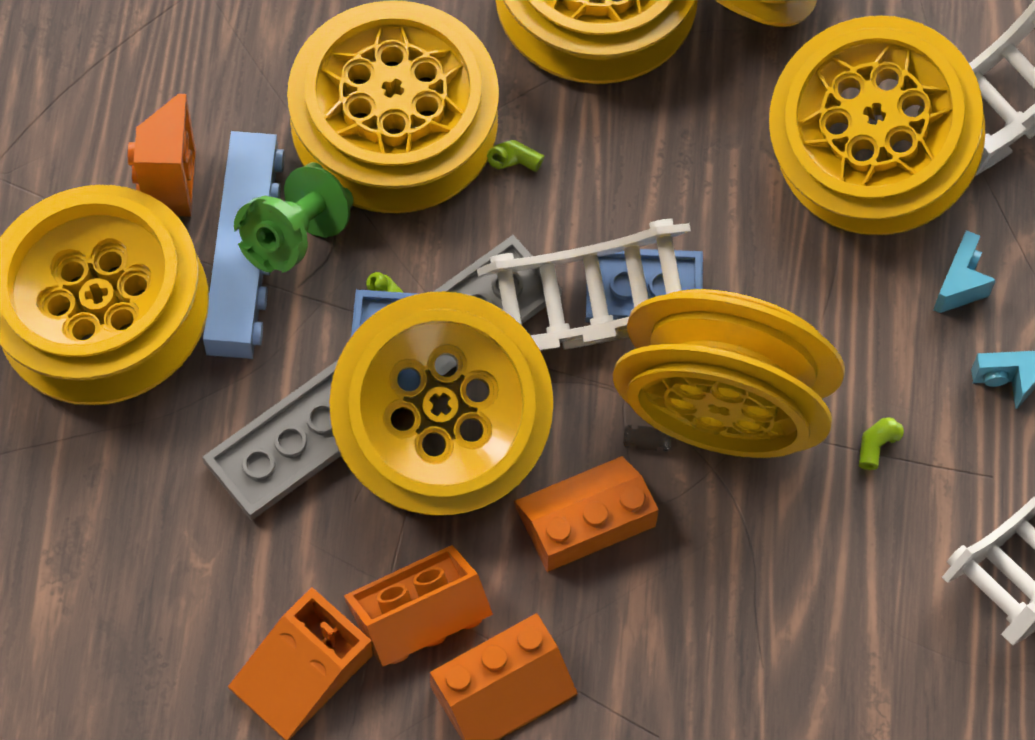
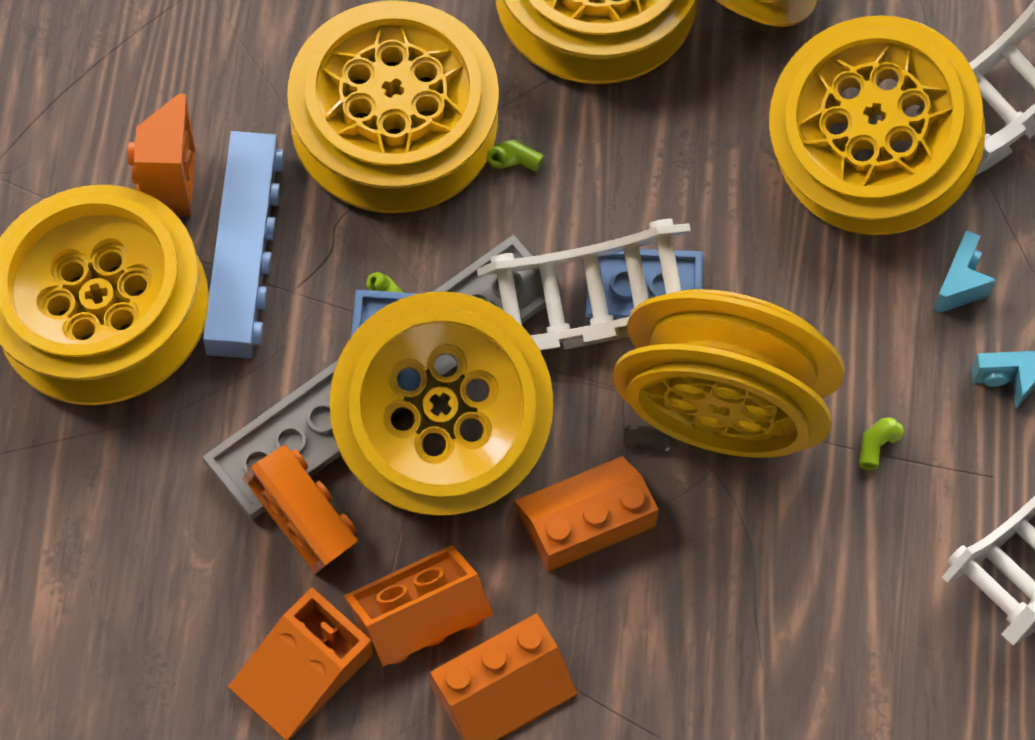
(277, 230): bright green piece -> none
(300, 507): none -> orange slope

